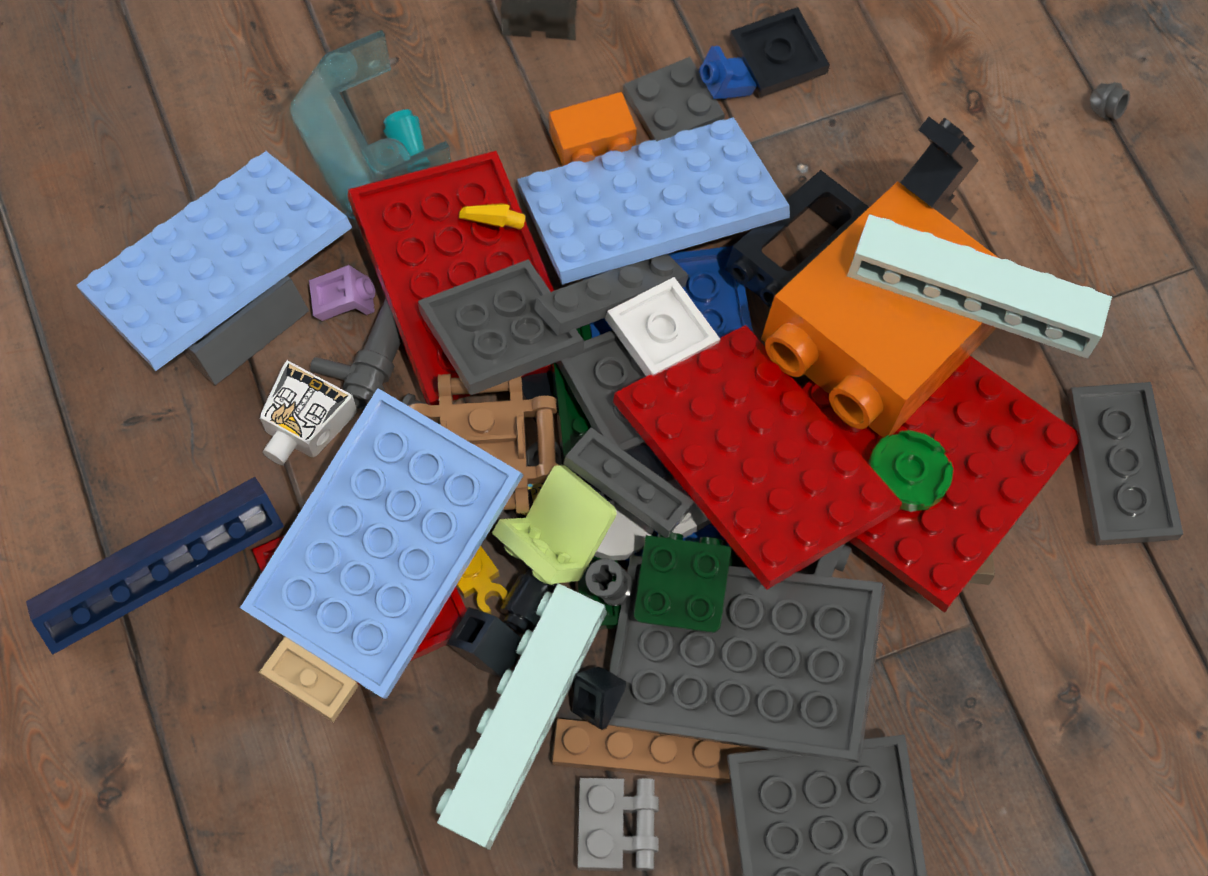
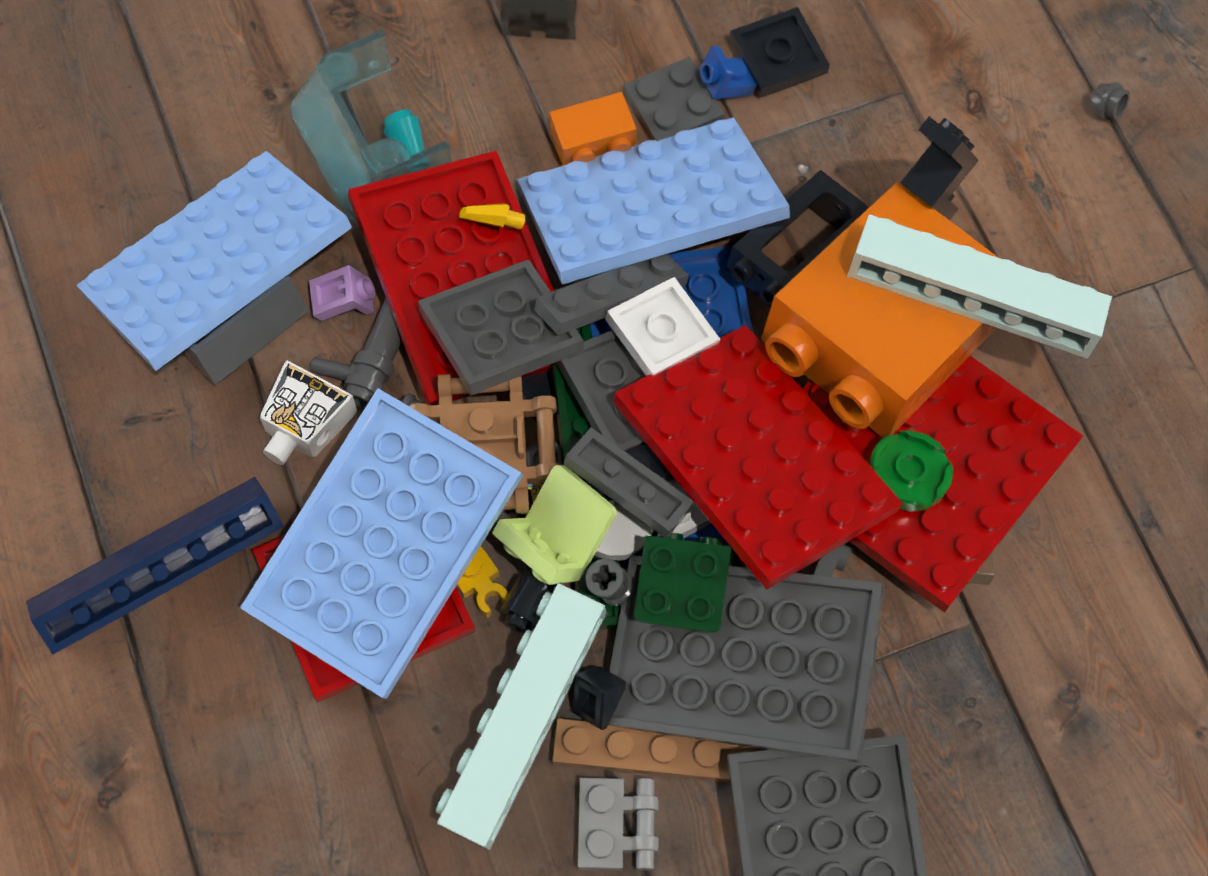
(309, 679): tan plate -> none
(485, 642): black brick -> none
(1124, 464): dark grey plate -> none

